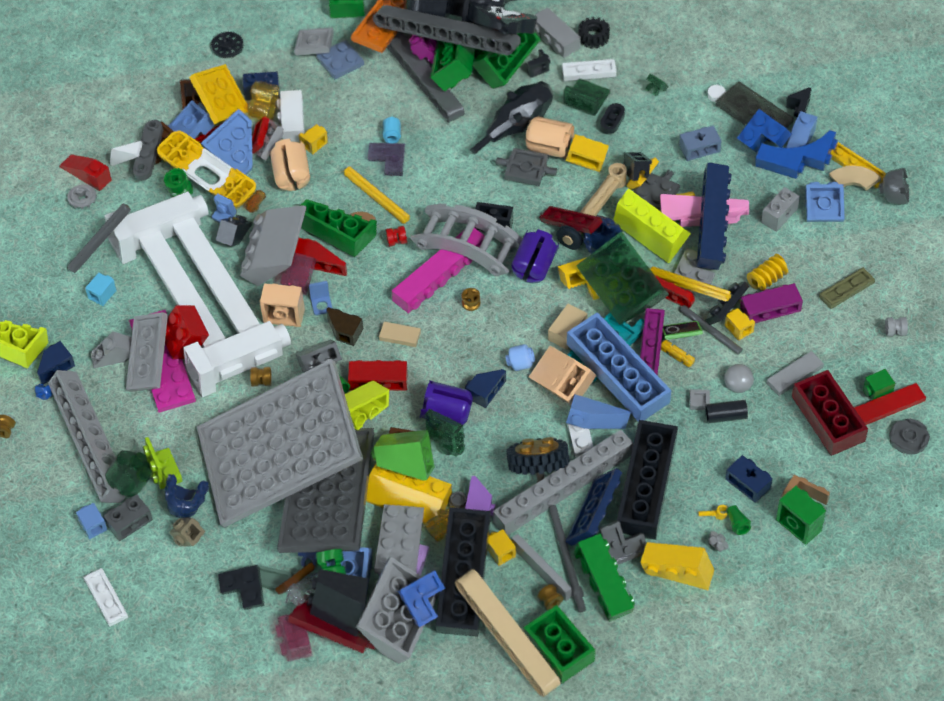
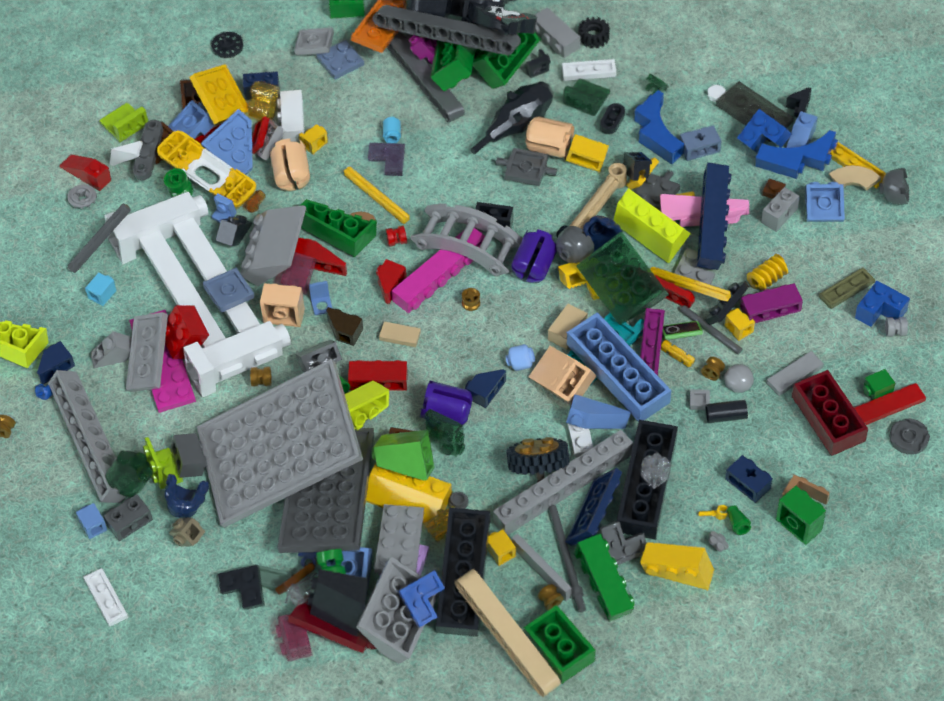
(125, 121): none -> lime bracket
(188, 455): none -> dark grey brick
(228, 290): none -> sand blue plate
(389, 276): none -> red slope
(479, 497): medium lavender slope -> none
(563, 217): dark red tile -> none
(574, 245): none -> dark grey cylinder
(653, 131): none -> blue arch
(655, 469): none -> clear brick
(713, 368): none -> pearl gold wheel
(772, 188): none -> reddish brown plate
(881, 301): none -> blue brick

